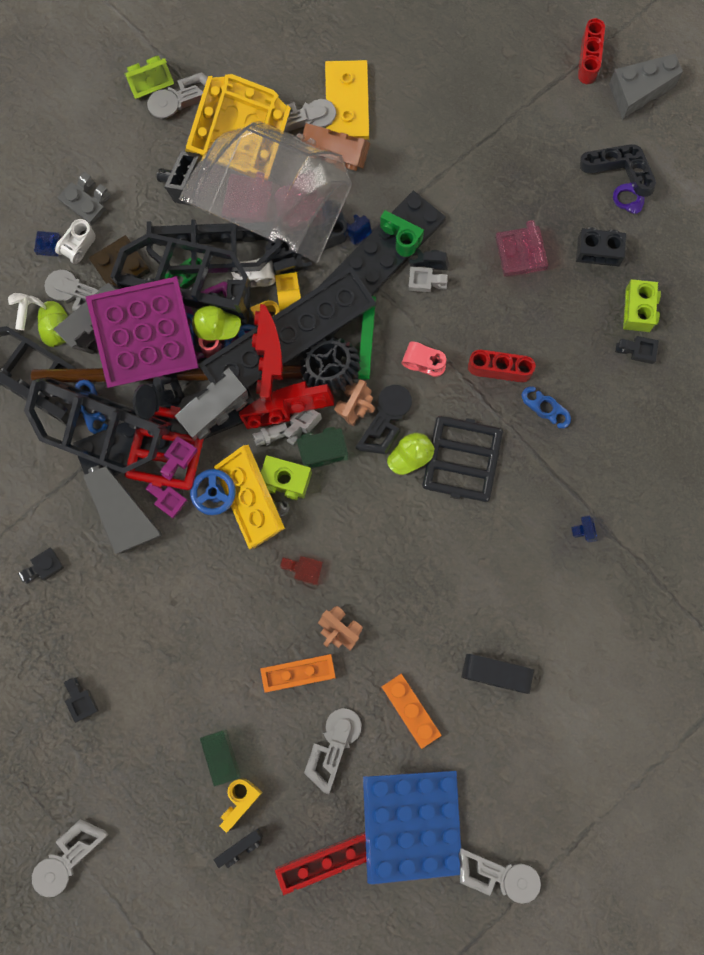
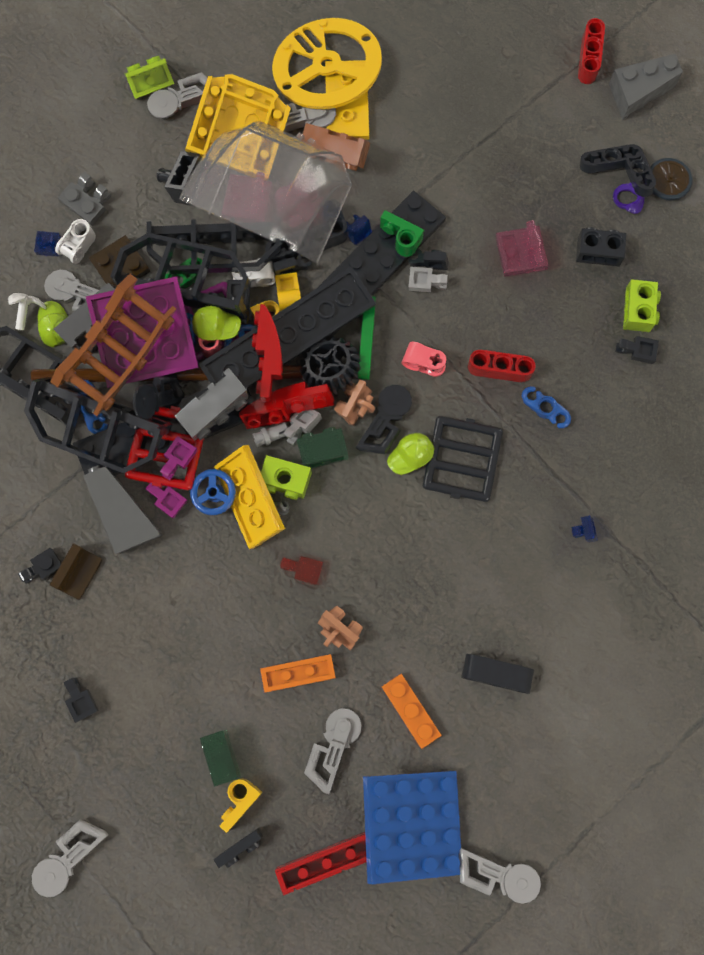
(76, 572): none -> dark brown panel
(98, 333): none -> dark orange fence
(364, 77): none -> yellow piece
(672, 179): none -> dark brown wheel

